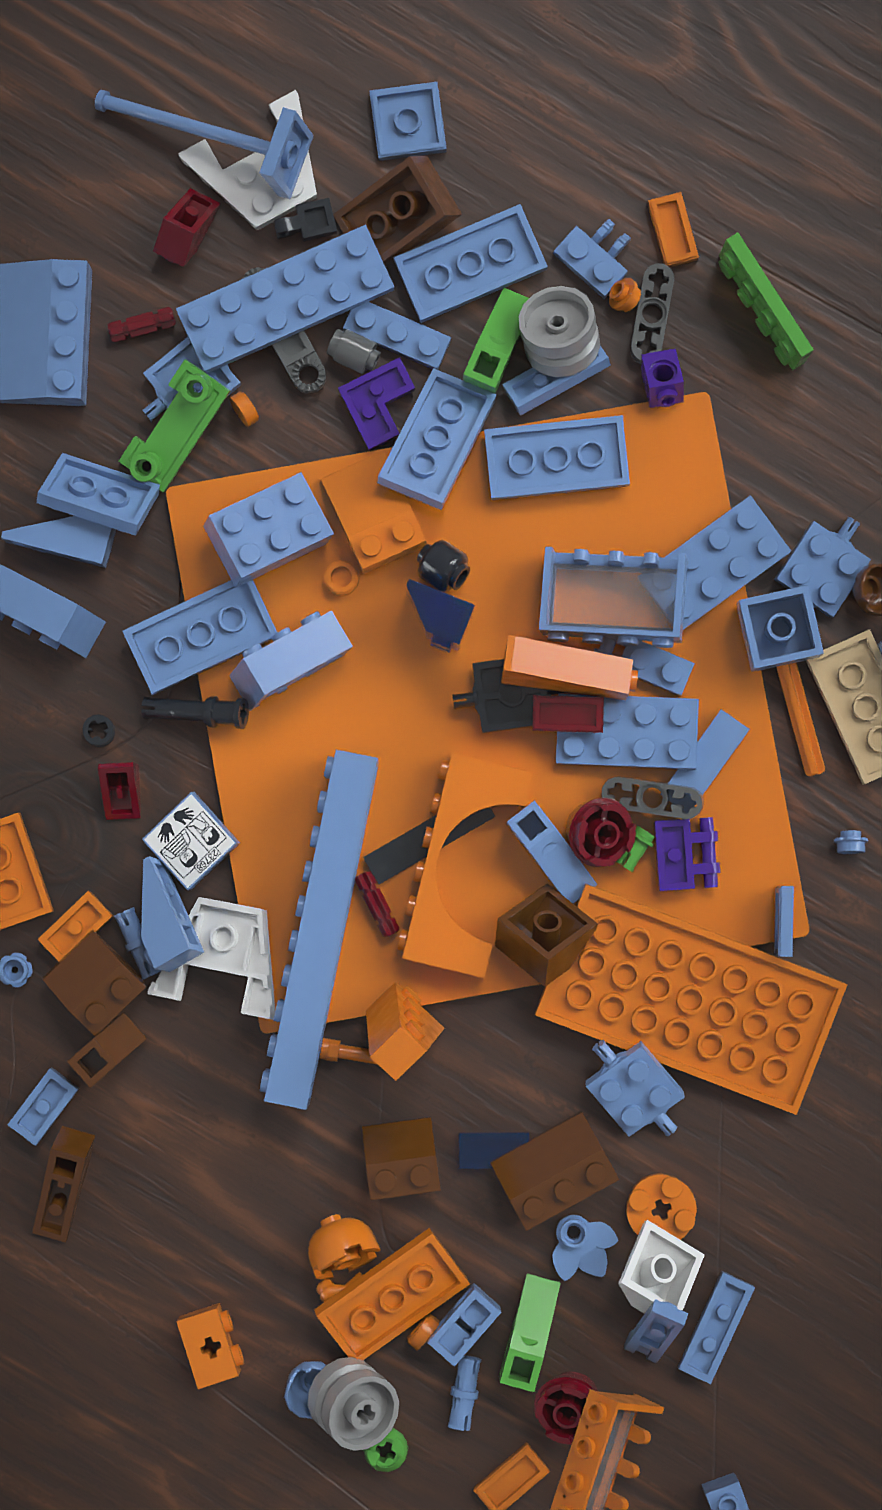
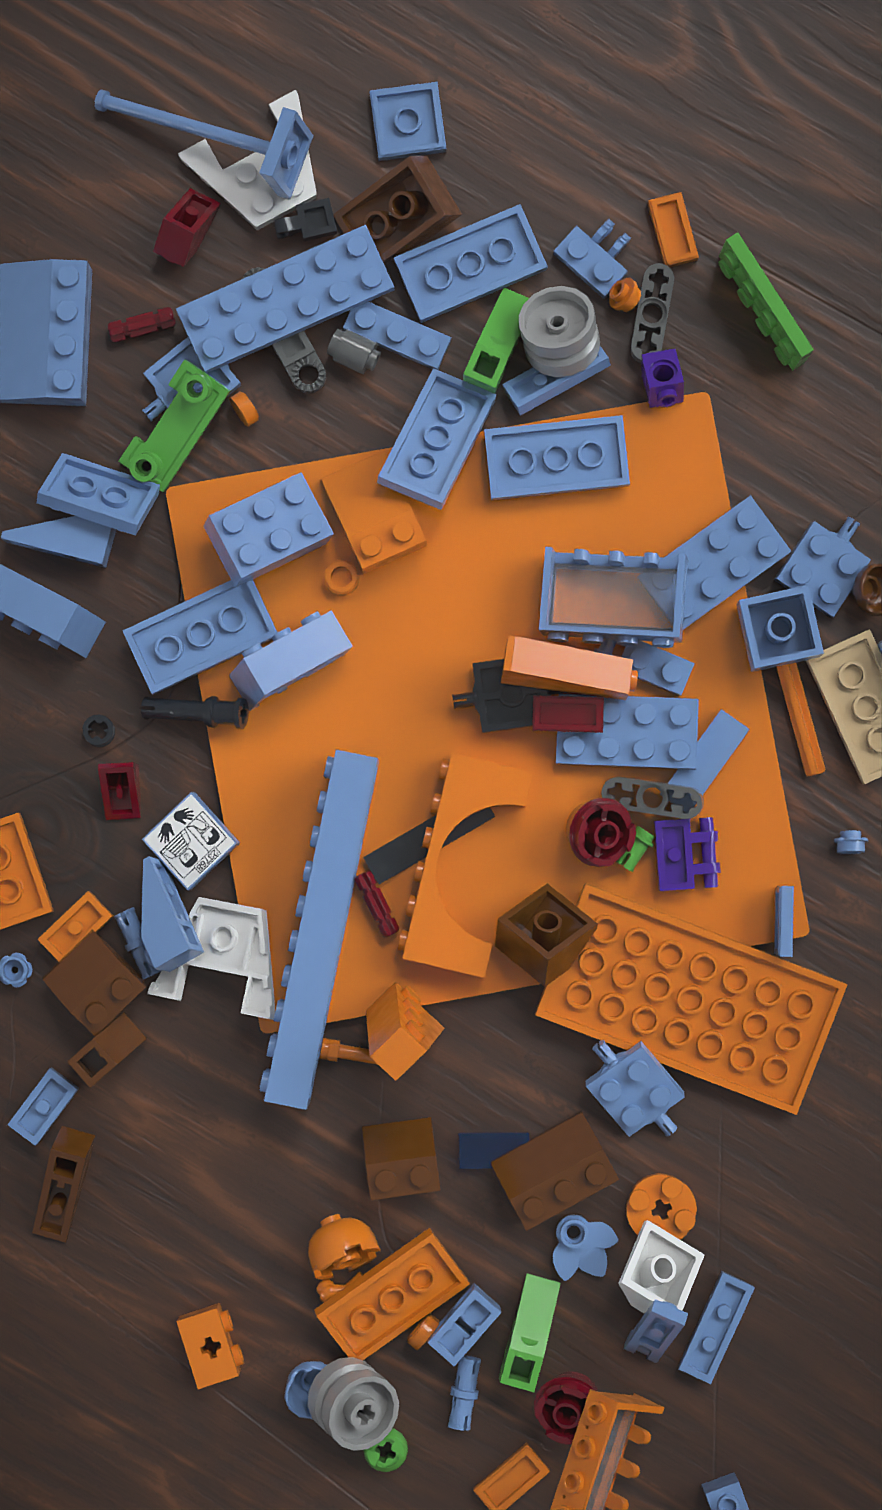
(368, 398): dark purple plate -> none
(440, 615): clear blue slope -> none
(443, 566): black head -> none
(550, 851): medium blue slope -> none

